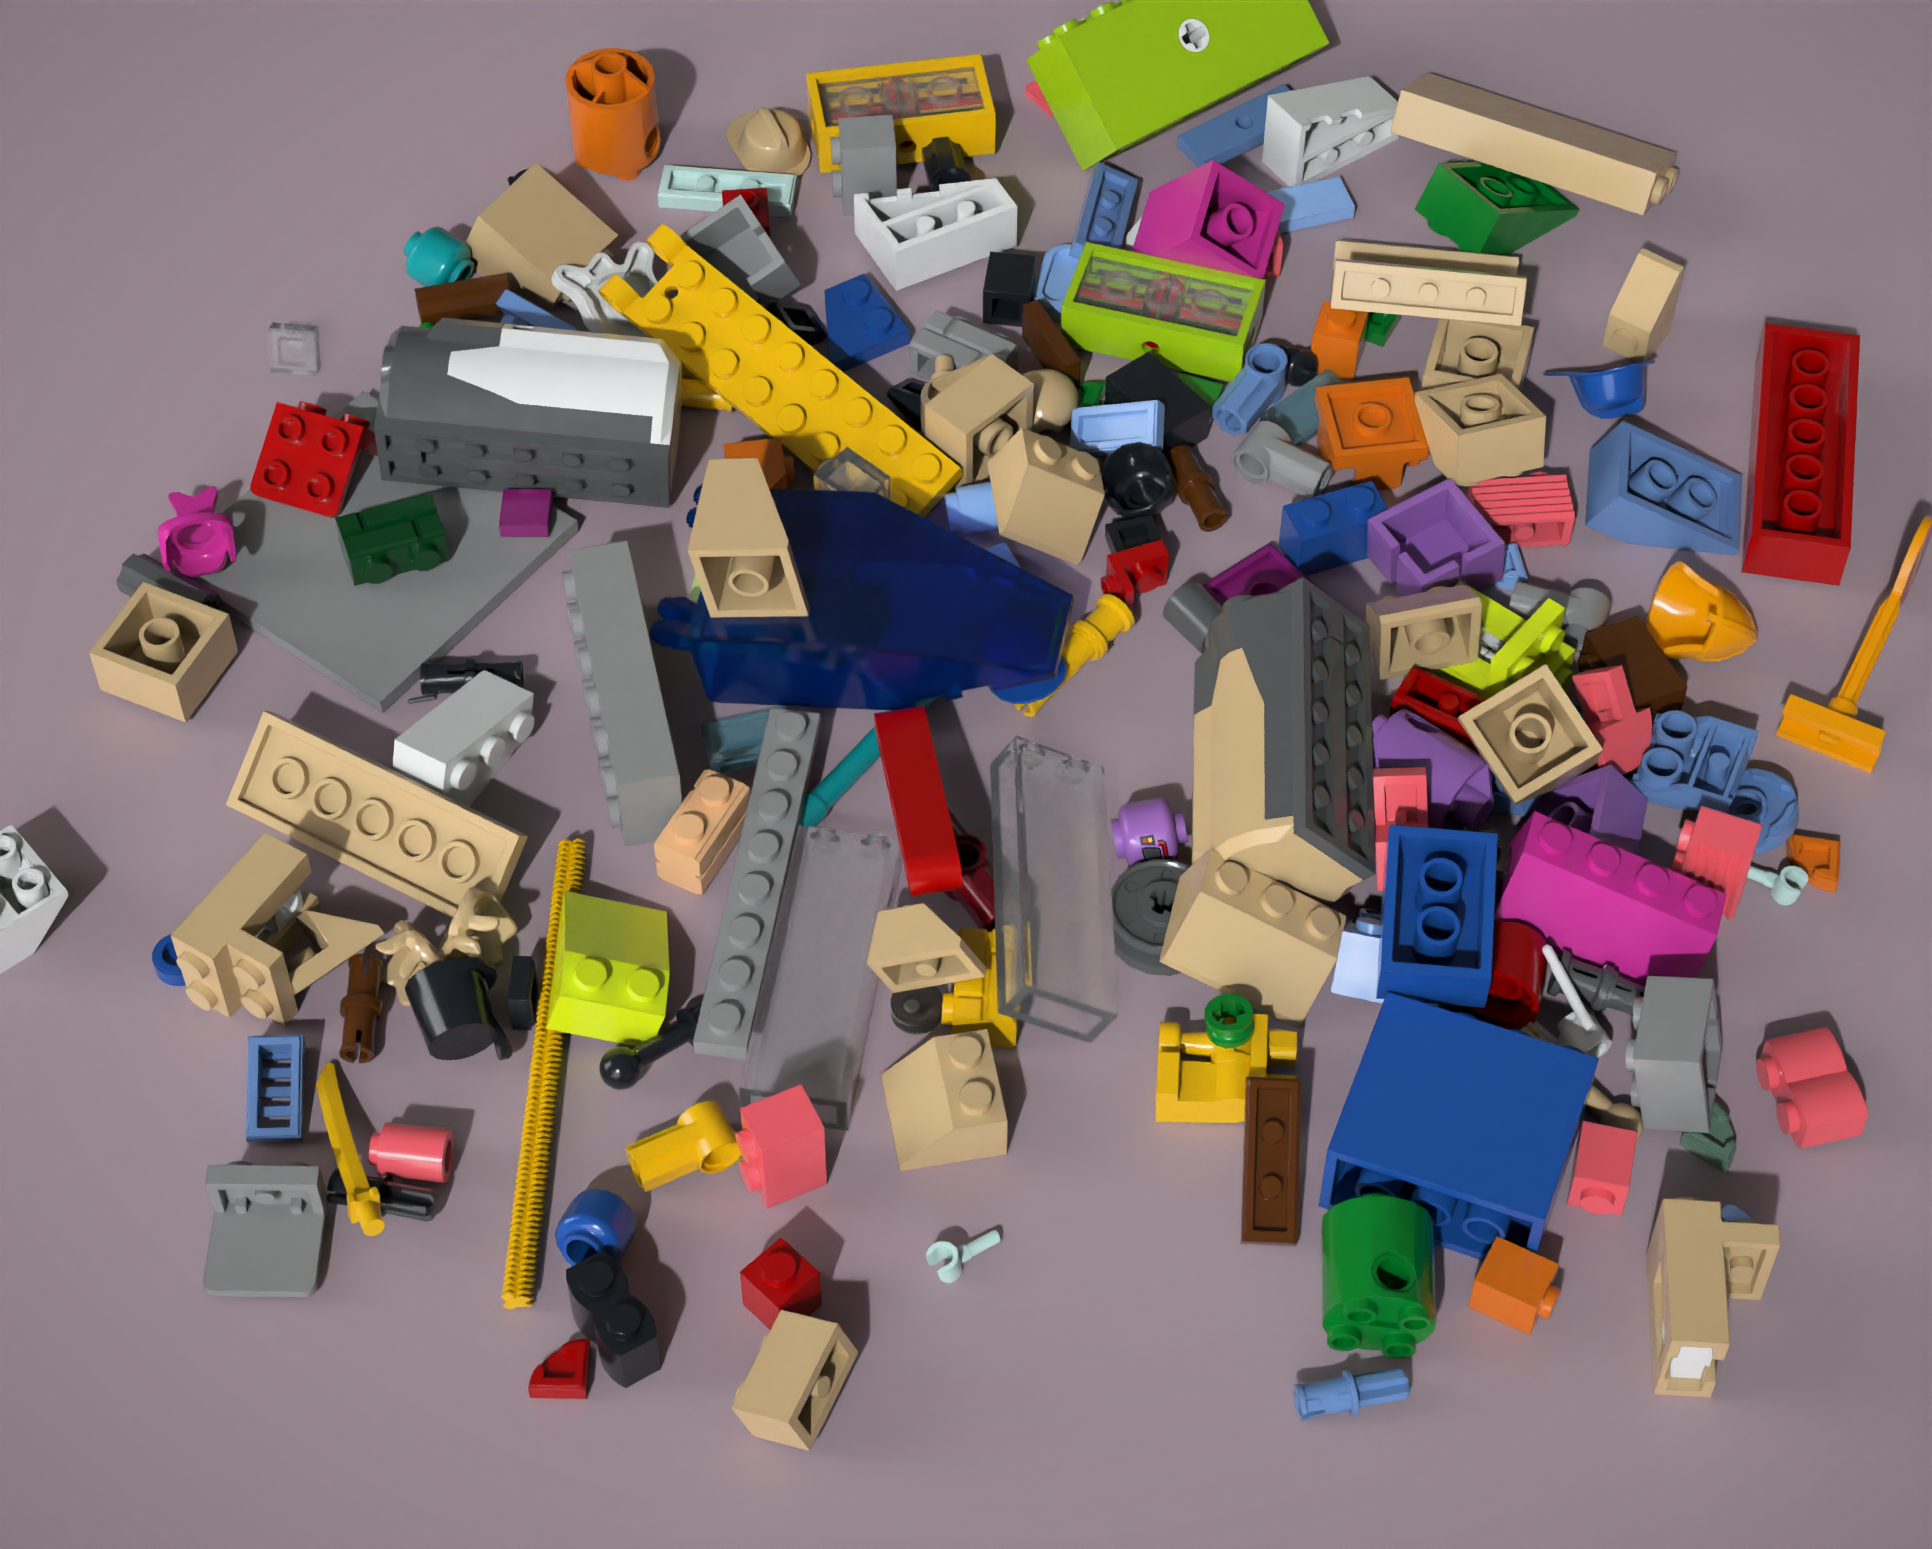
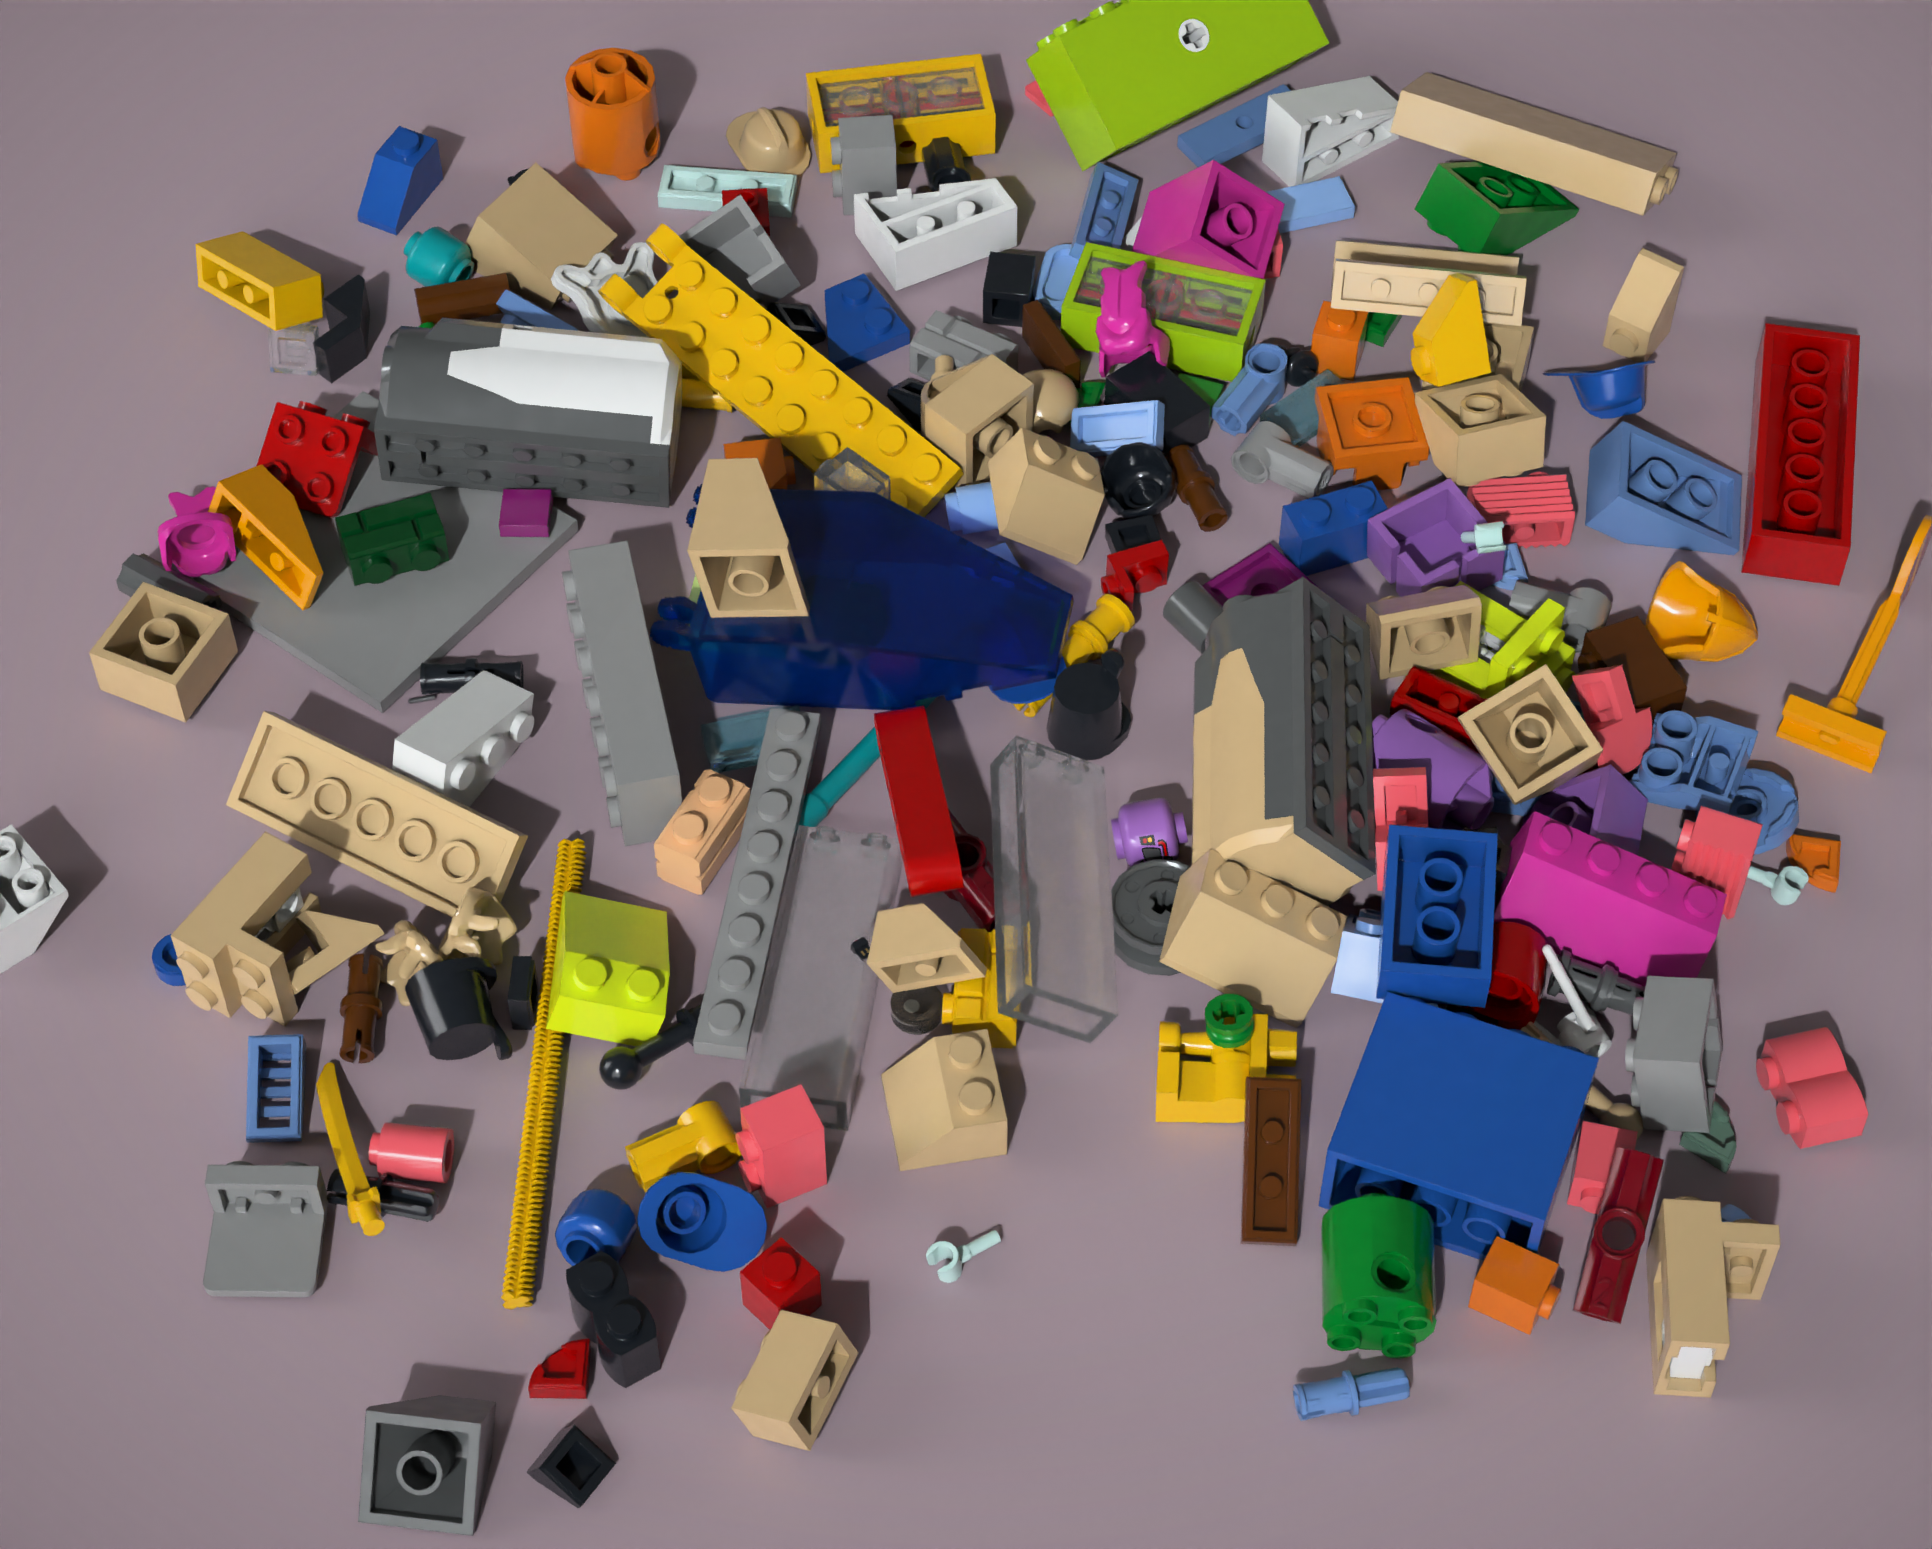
(259, 280): none -> yellow brick
(270, 531): none -> light orange slope
(348, 331): none -> black slope
(400, 180): none -> blue slope
(426, 1463): none -> dark grey slope
(571, 1466): none -> black slope
(702, 1221): none -> blue piece
(860, 948): none -> black piece
(1088, 709): none -> black hat
(1125, 322): none -> dark pink hair
(1451, 335): none -> yellow slope
(1486, 537): none -> light aqua hand
(1627, 1199): none -> dark red piece

